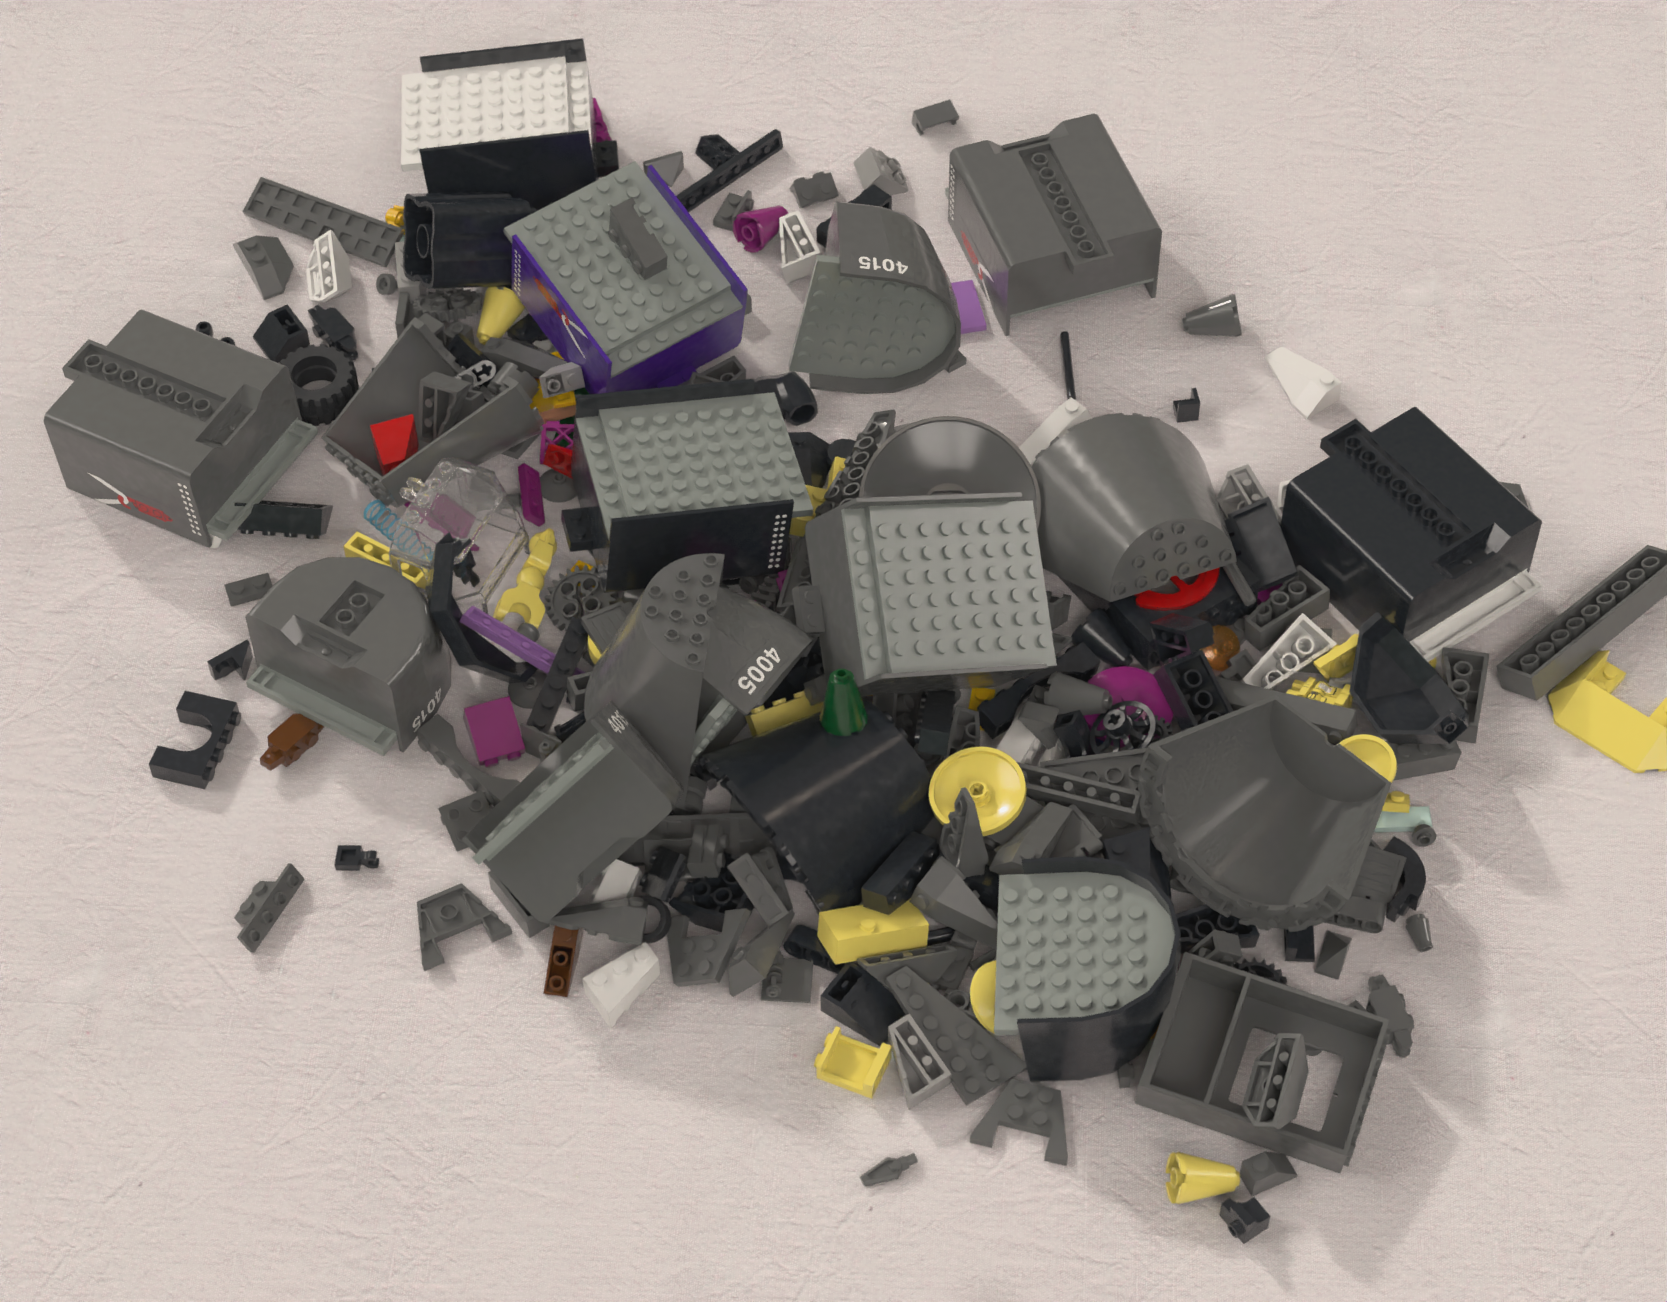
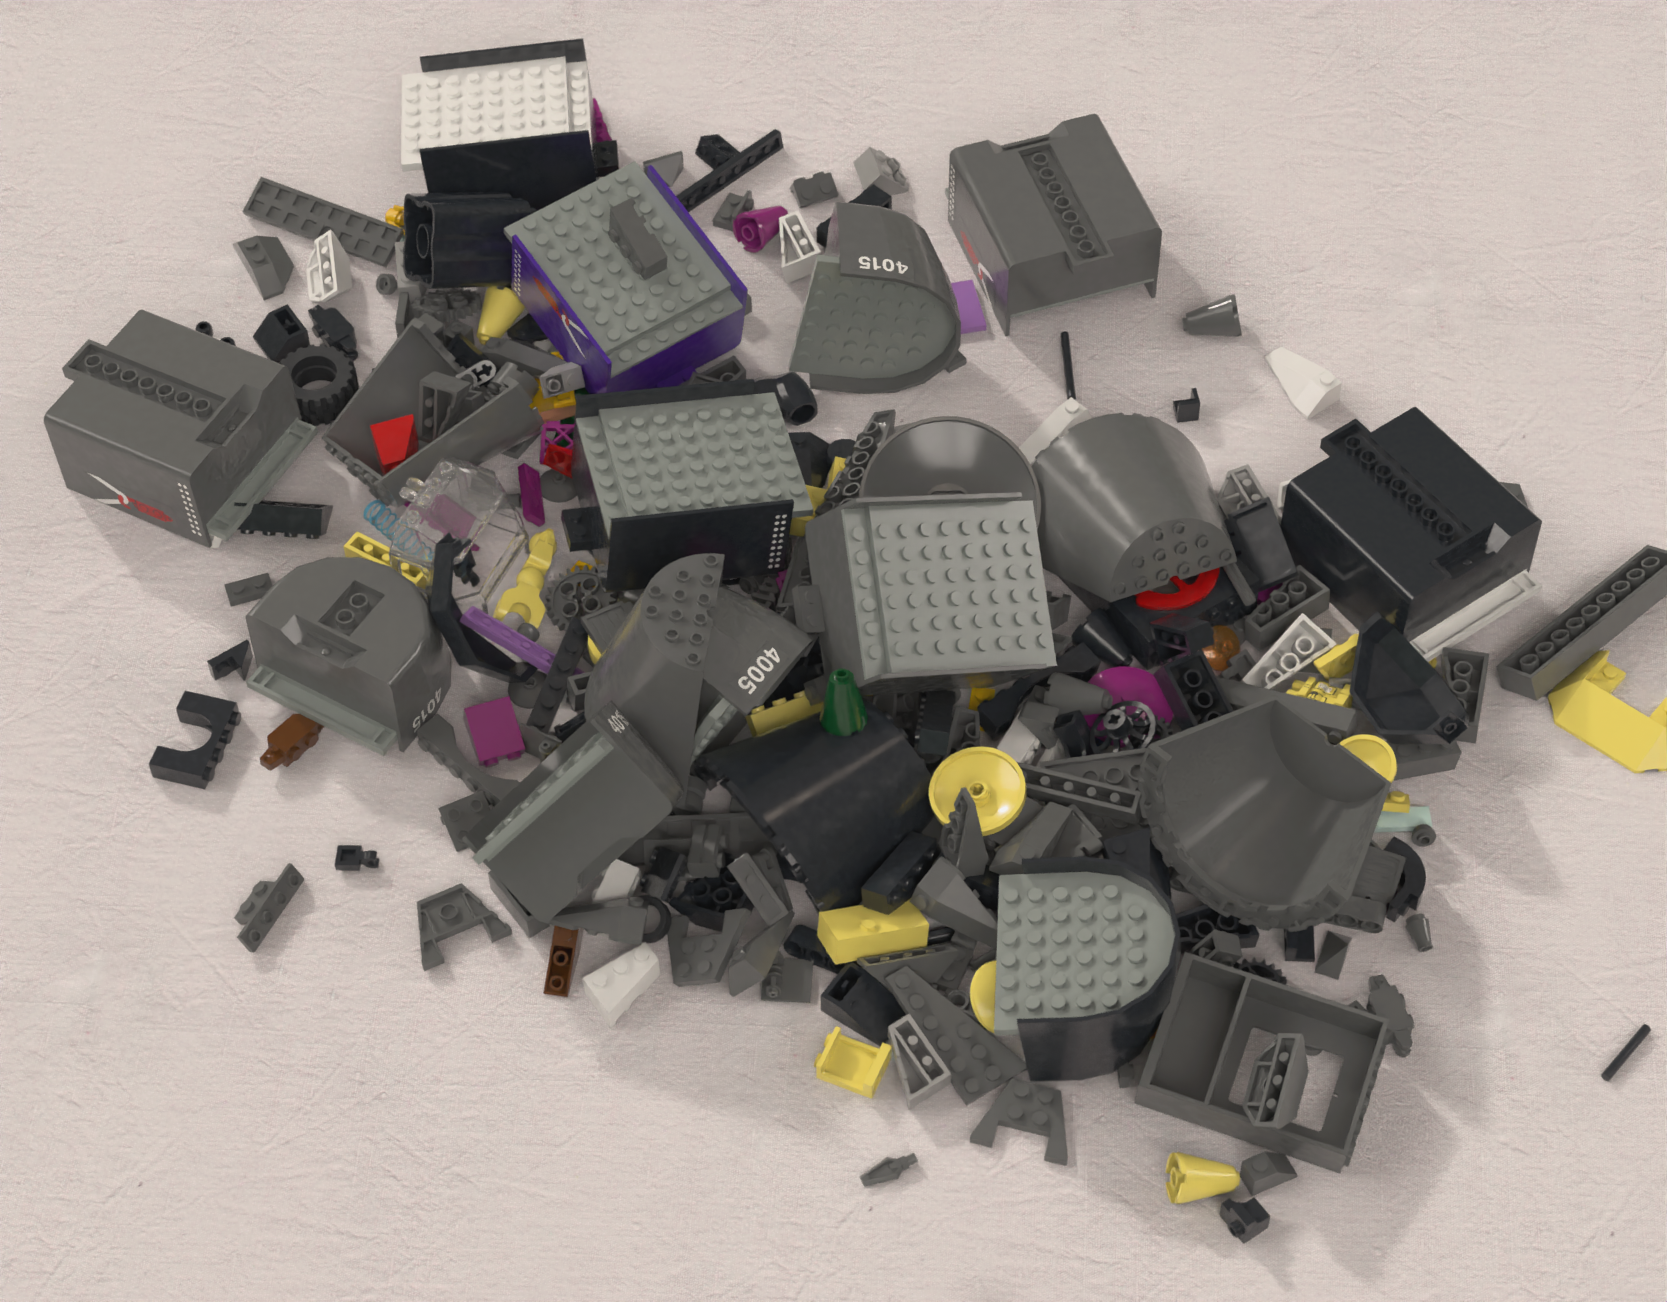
(934, 115): dark grey hinge -> none
(1625, 1053): none -> black bar

